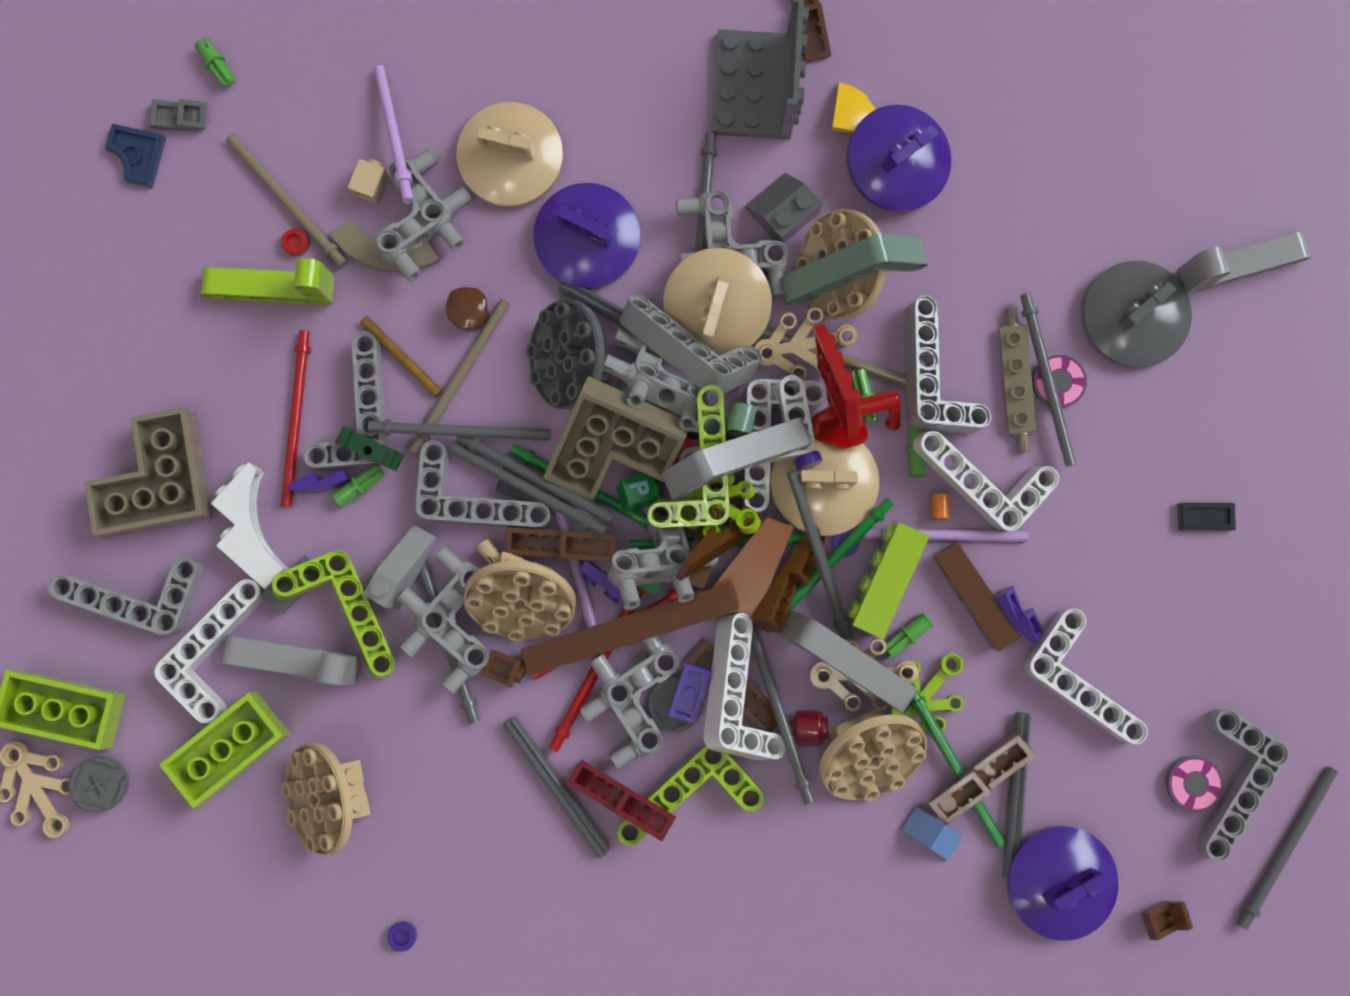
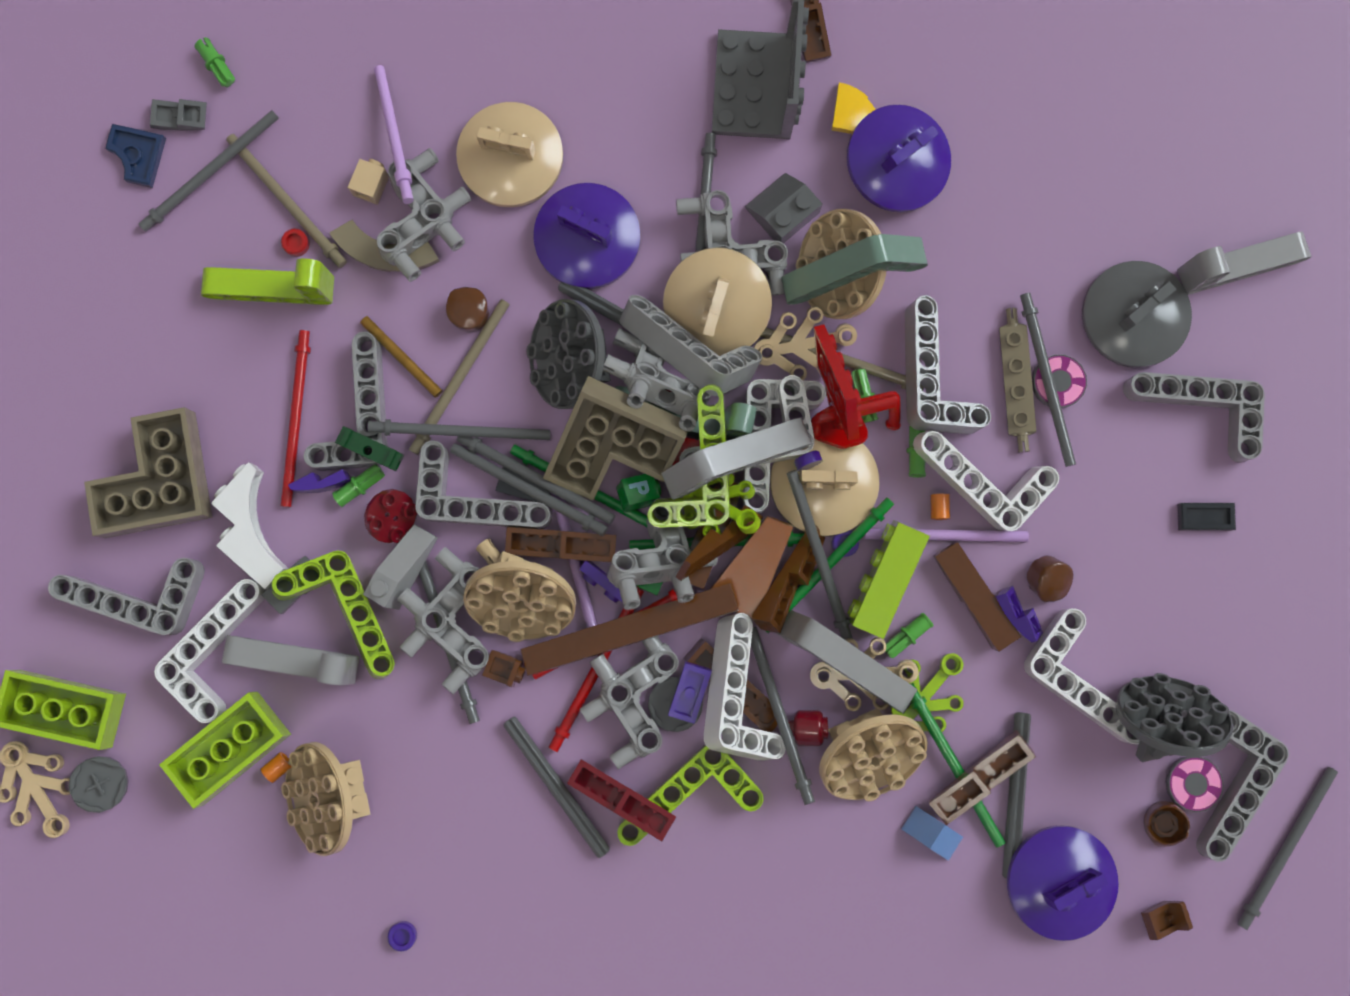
(156, 215): none -> dark grey bar
(276, 767): none -> orange hinge
(395, 504): none -> dark red plate
(1050, 578): none -> reddish brown hair
(1166, 824): none -> reddish brown hair
(1173, 717): none -> dark grey bracket
(1207, 397): none -> light grey beam

